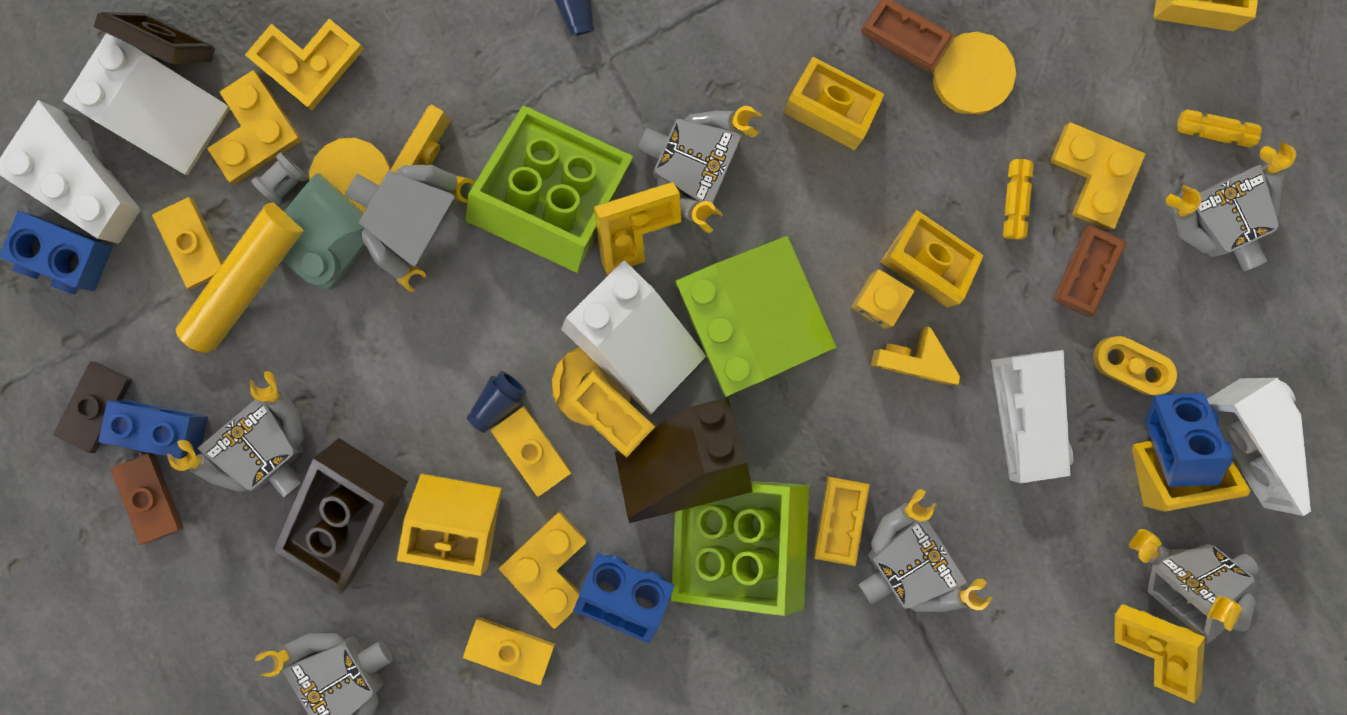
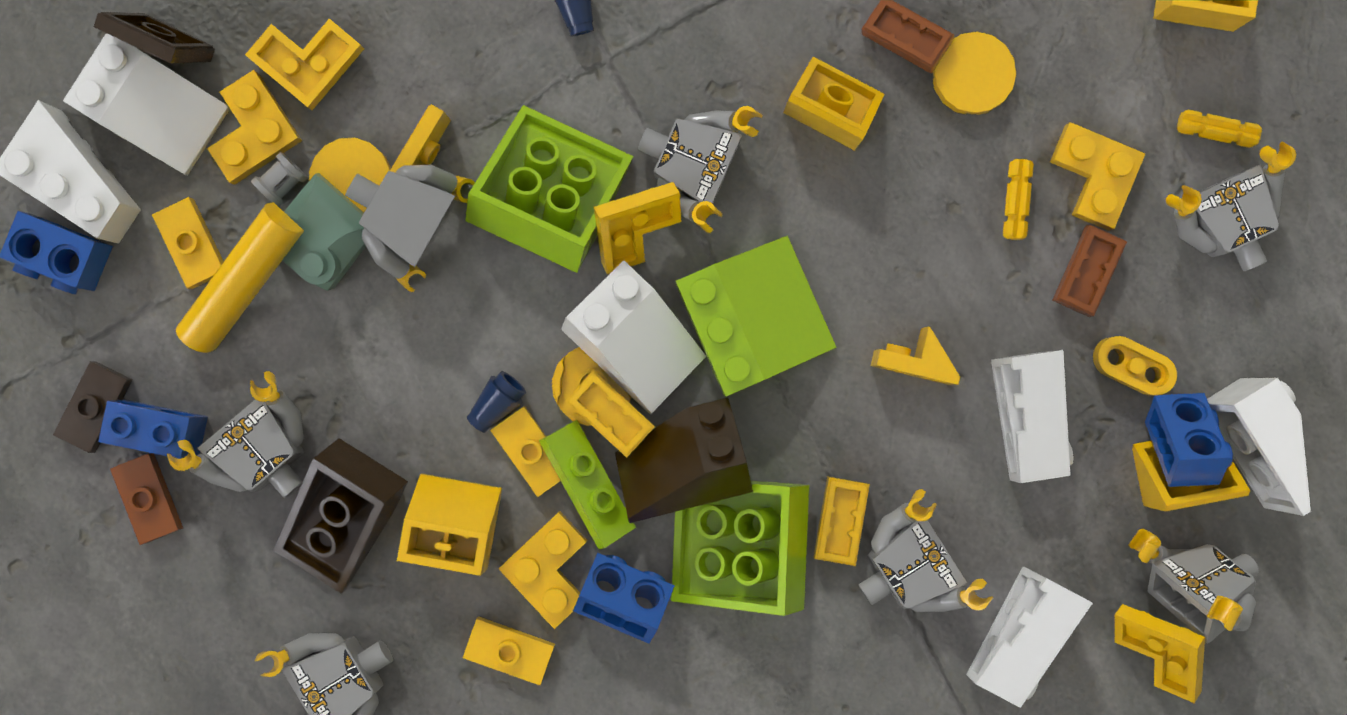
(587, 484): none -> lime plate
(882, 299): yellow brick -> none
(933, 260): yellow slope -> none
(1026, 636): none -> white wedge

